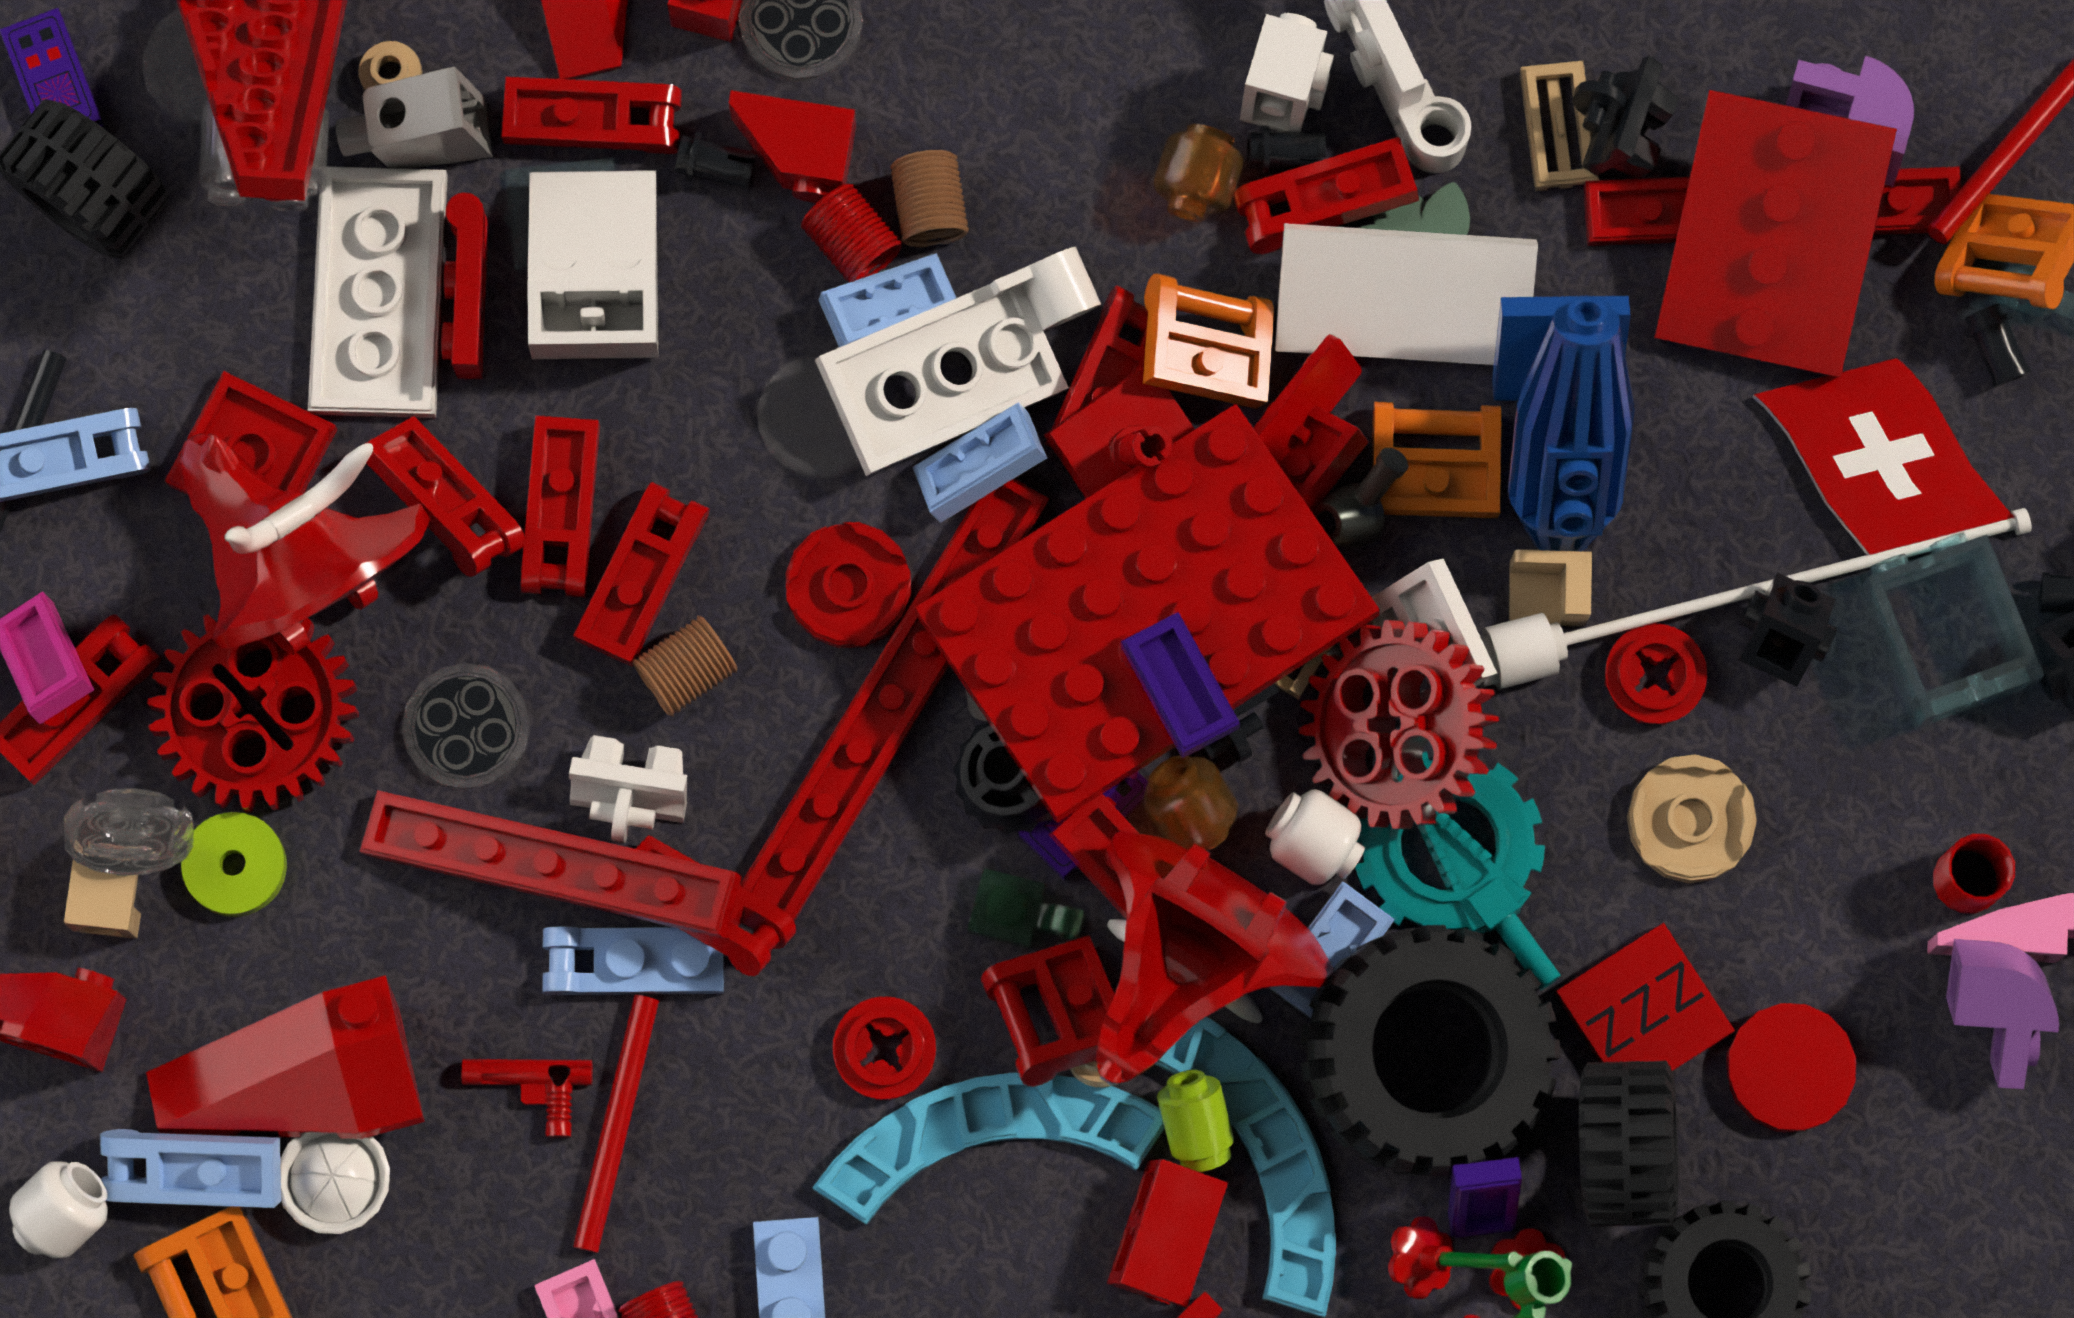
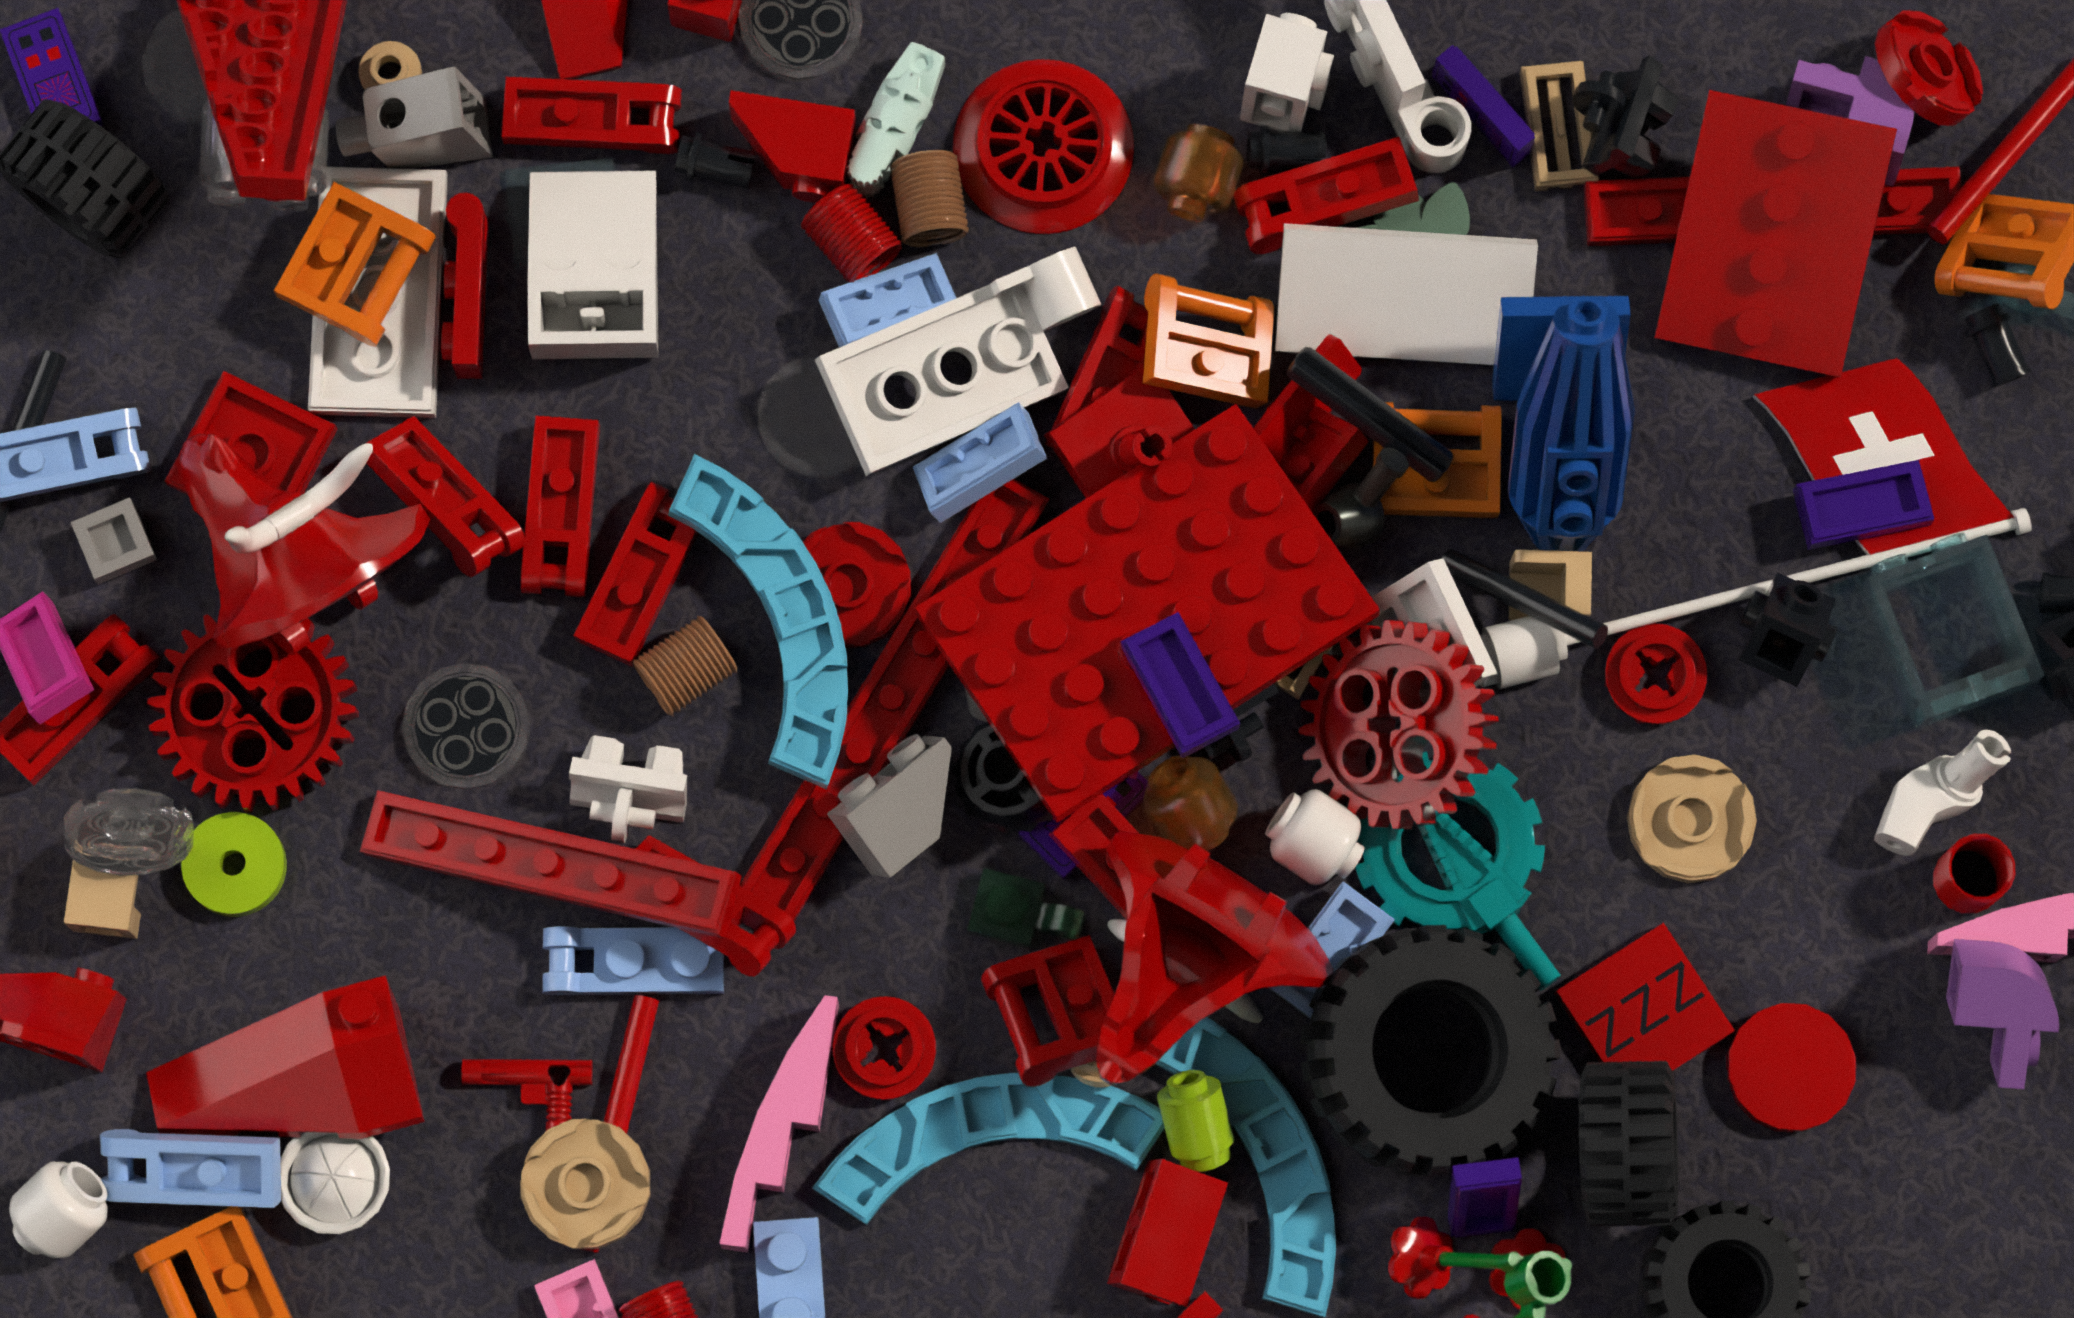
(113, 541): none -> light grey plate
(336, 254): none -> orange plate
(585, 1184): none -> tan tile
(790, 1103): none -> bright pink slope
(796, 604): none -> medium azure tile
(895, 117): none -> light aqua hinge
(898, 809): none -> light grey slope
(1041, 210): none -> red piece
(1369, 413): none -> black axle
(1484, 105): none -> dark purple tile
(1525, 599): none -> black bar
(1863, 504): none -> dark purple tile
(1927, 69): none -> red tile
(1939, 792): none -> white arm

